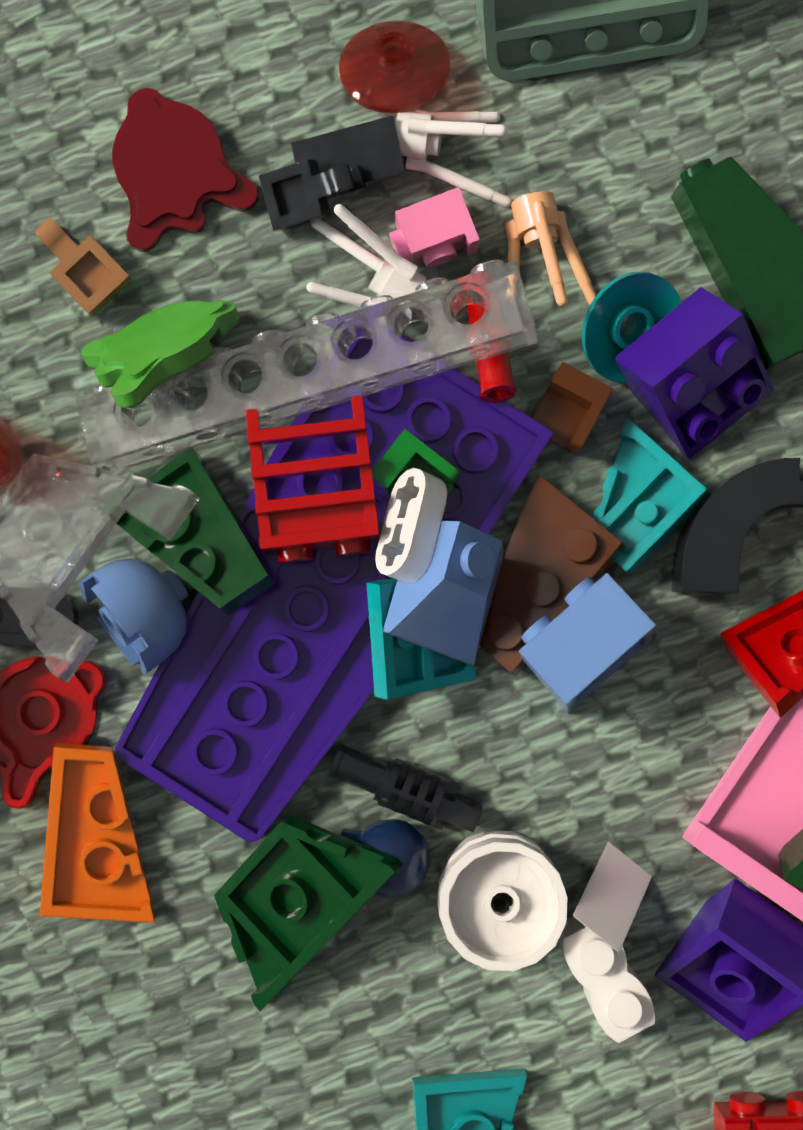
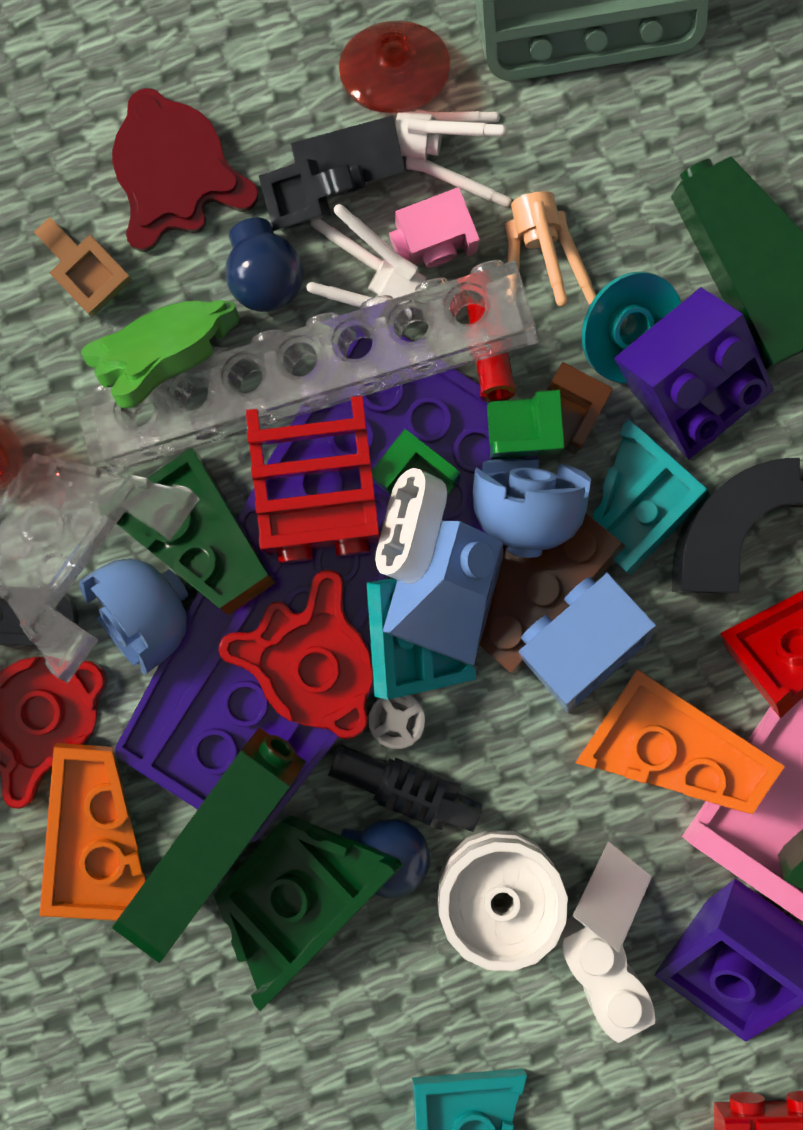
(209, 844): none -> dark green slope
(262, 267): none -> dark blue piece
(310, 661): none -> red tile
(393, 732): none -> light grey wheel
(526, 426): none -> green panel
(529, 505): none -> medium blue cylinder
(676, 746): none -> orange wing

